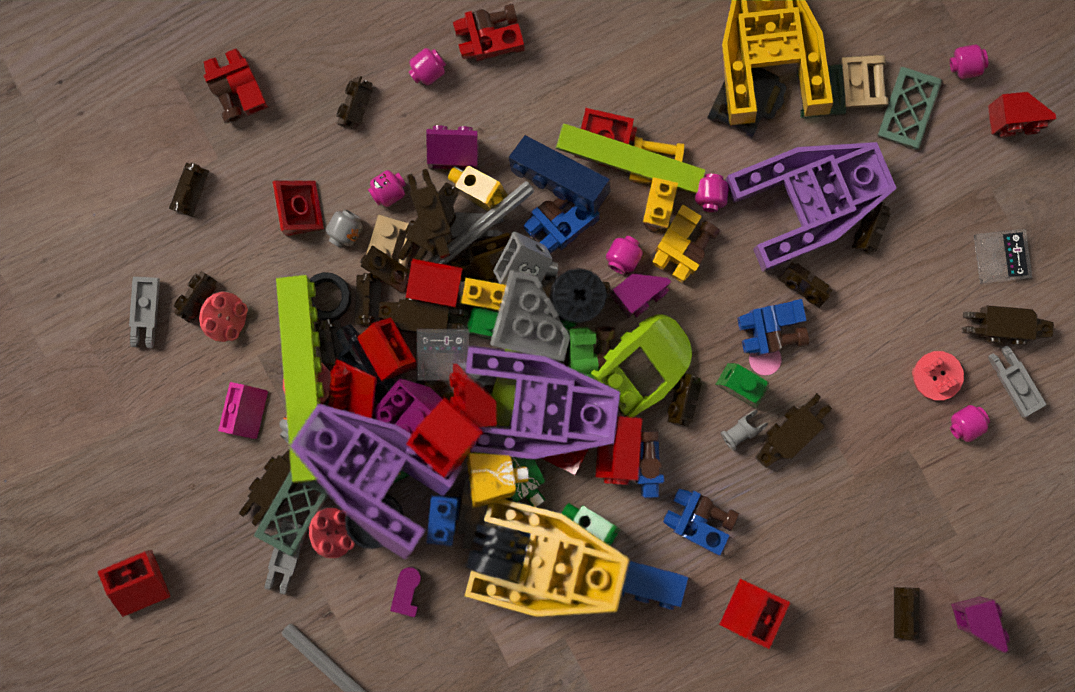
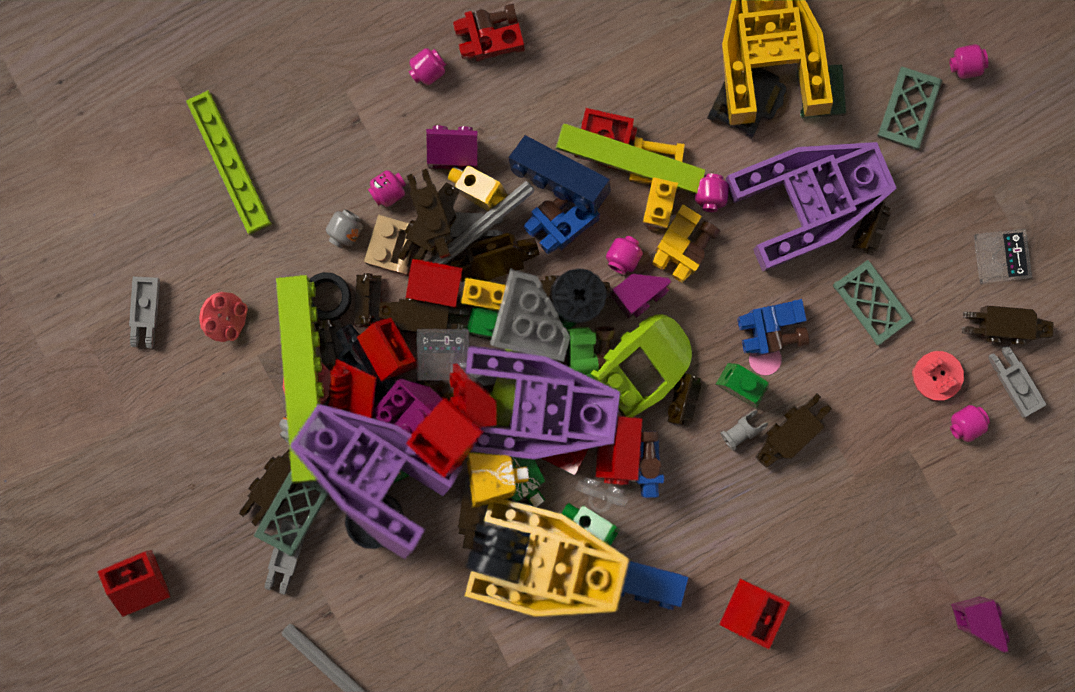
(189, 189): dark brown hinge -> none
(198, 288): dark brown hinge -> none
(228, 162): none -> lime tile
(231, 79): red hips -> none
(243, 410): dark pink panel -> none
(298, 207): red slope -> none
(328, 522): coral plate -> none
(356, 93): dark brown hinge -> none
(386, 269): dark brown hinge -> none
(404, 592): magenta leg -> none
(442, 518): blue hips -> none
(525, 256): light grey torso -> none
(592, 488): none -> clear plate
(694, 519): blue hips -> none
(796, 279): dark brown hinge -> none
(857, 81): tan plate -> none
(879, 283): none -> sand green window
(906, 613): dark brown hinge -> none
(1018, 113): red slope -> none

